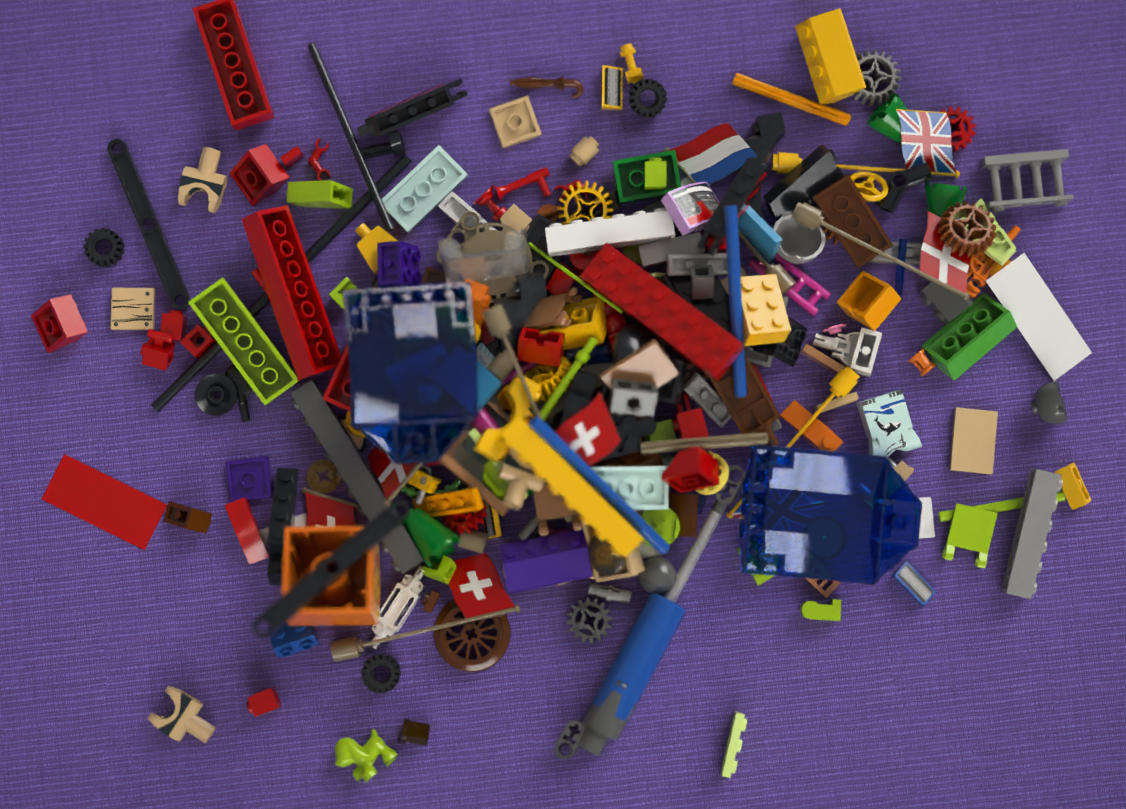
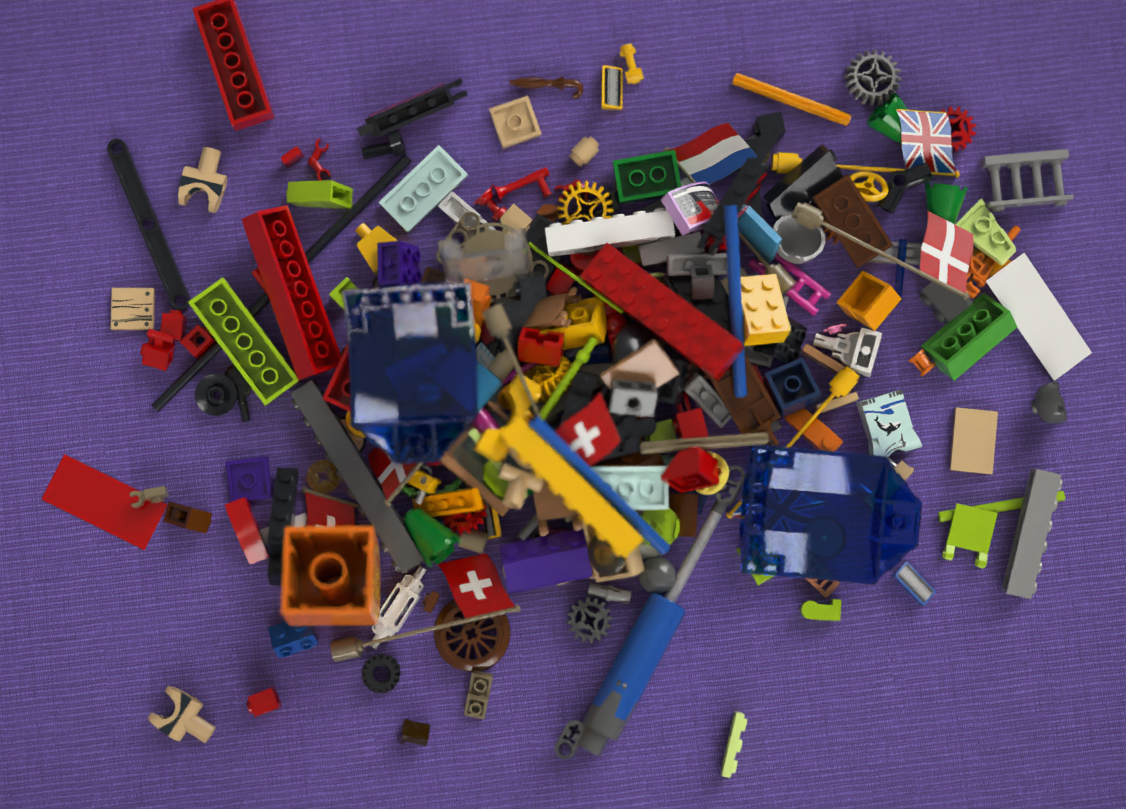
(59, 323): red slope -> none
(91, 244): black tyre -> none
(154, 495): none -> dark tan plate
(259, 174): red slope -> none
(320, 579): black beam -> none
(349, 752): lime animal -> none
(350, 137): black piece -> none
(441, 572): lime panel -> none
(478, 694): none -> dark tan slope
(655, 174): lime brick -> none
(656, 107): black tyre -> none
(792, 387): none -> dark blue brick
(830, 56): yellow slope -> none
(927, 522): white sticker -> none
(955, 231): dark orange gear -> none
(1073, 486): yellow slope -> none

